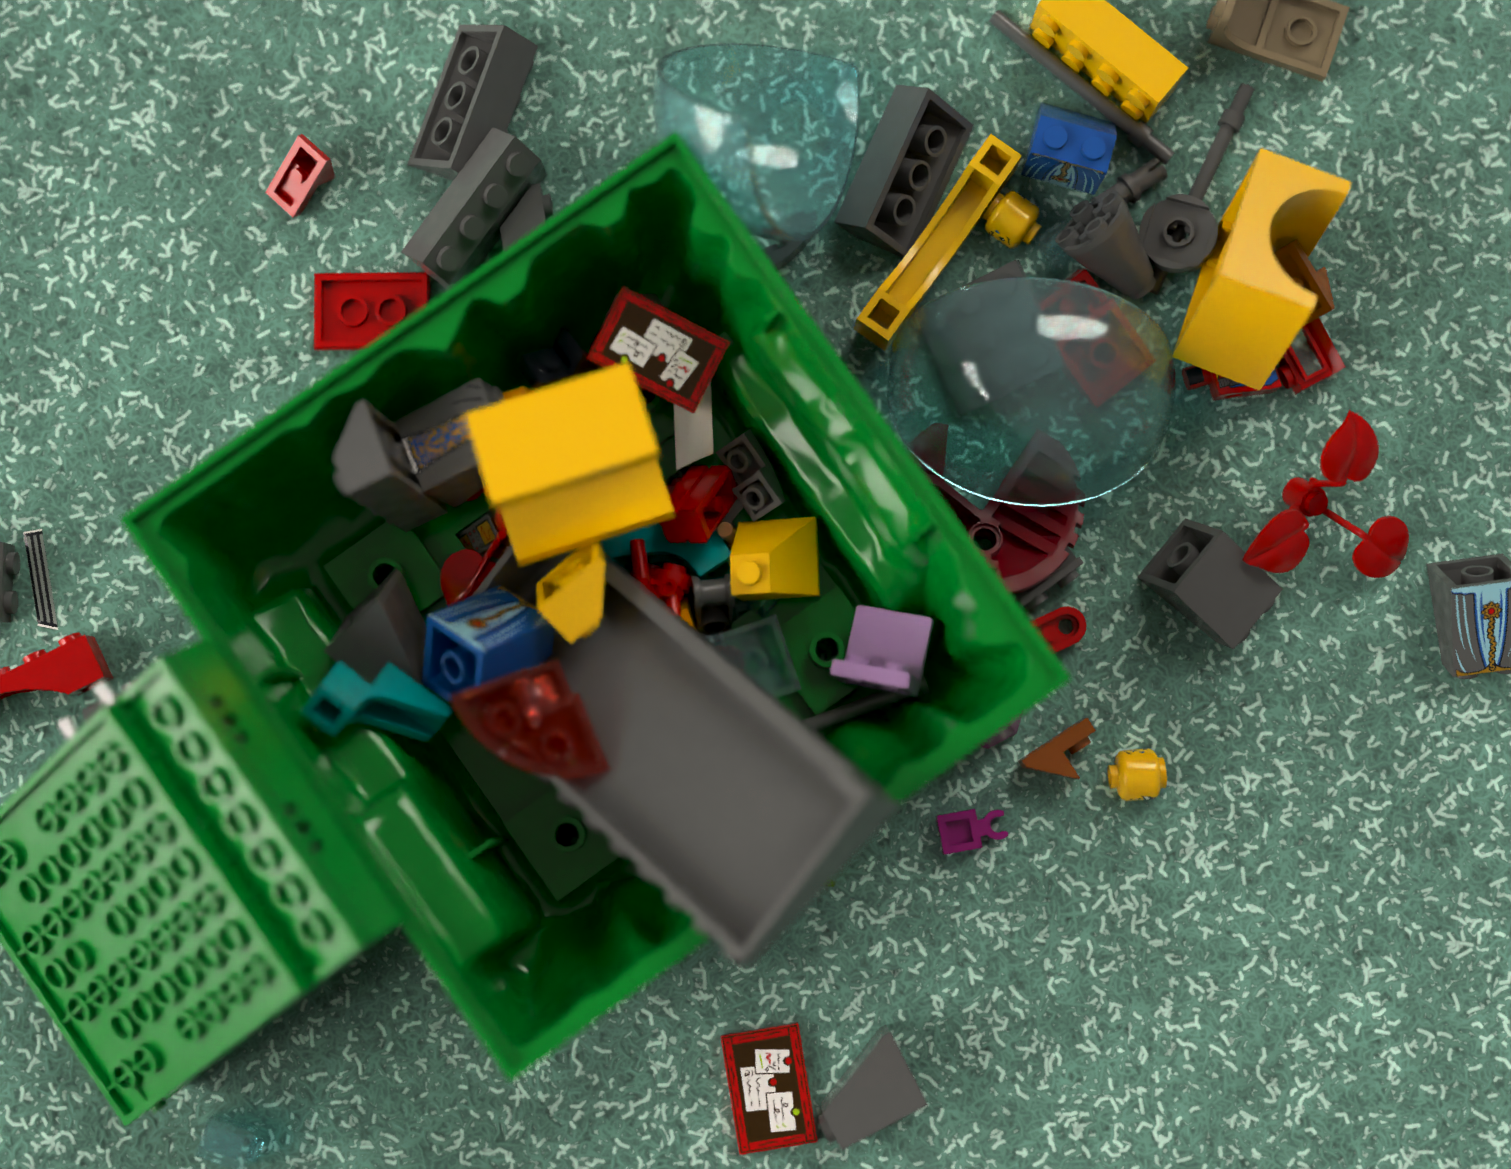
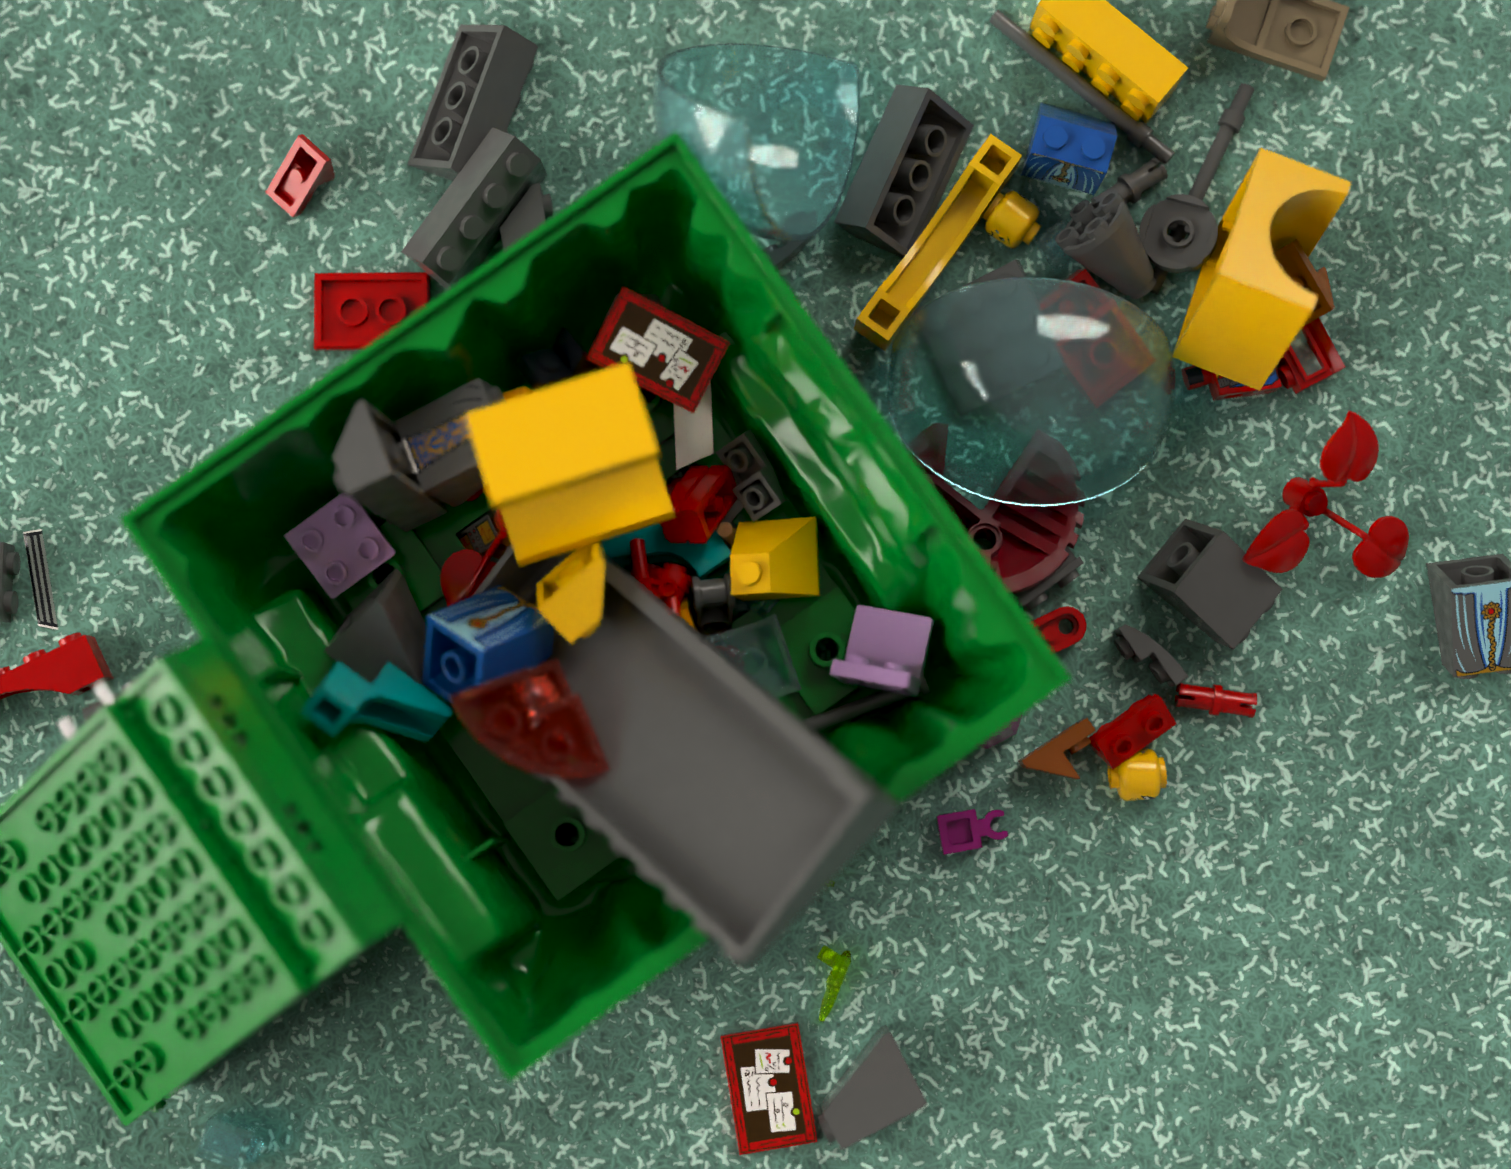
(340, 544): none -> lavender bracket
(840, 966): none -> clear neon green bar
(1132, 730): none -> red bracket
(1140, 646): none -> dark grey slope
(1215, 700): none -> red pin

